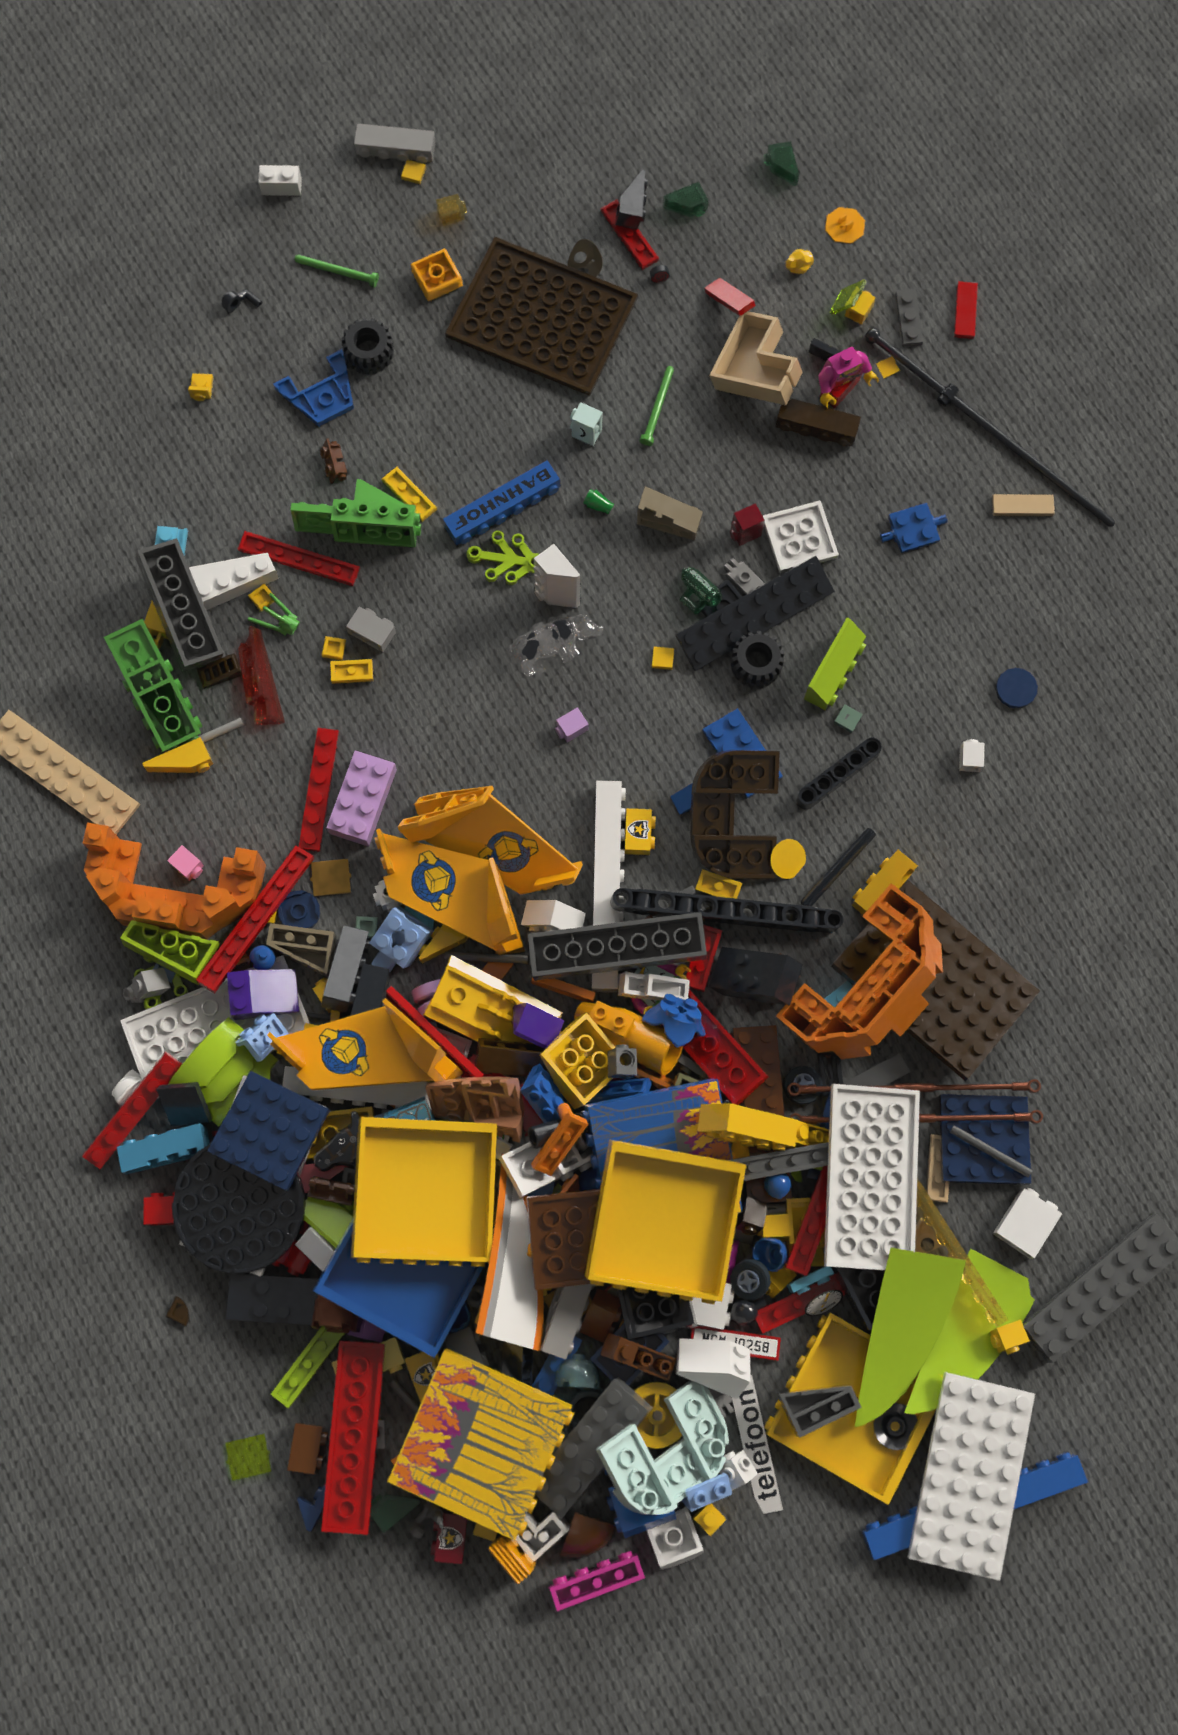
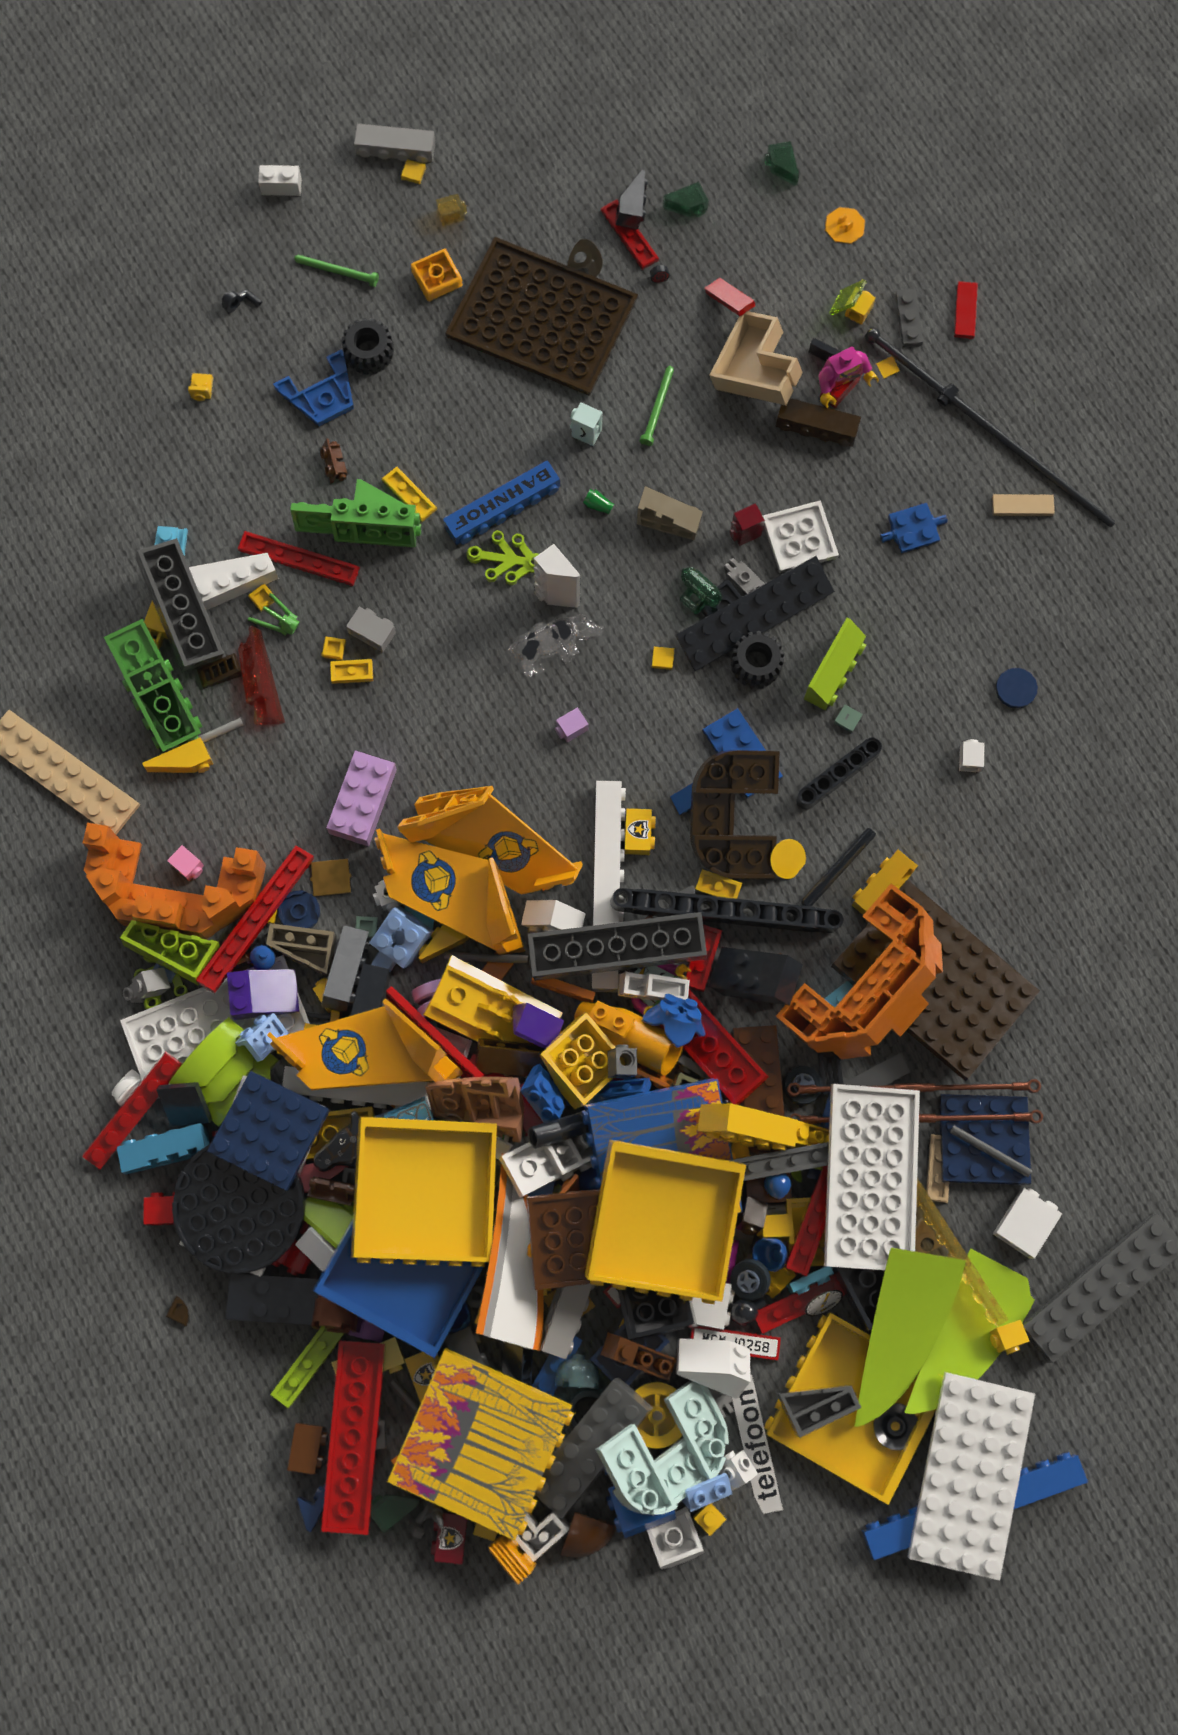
(248, 1457): clear neon green piece -> none
(318, 789): red plate -> none
(560, 1141): orange piece -> none
(597, 1581): dark pink brick -> none
(600, 1315): reddish brown brick -> none
(799, 261): yellow rock -> none

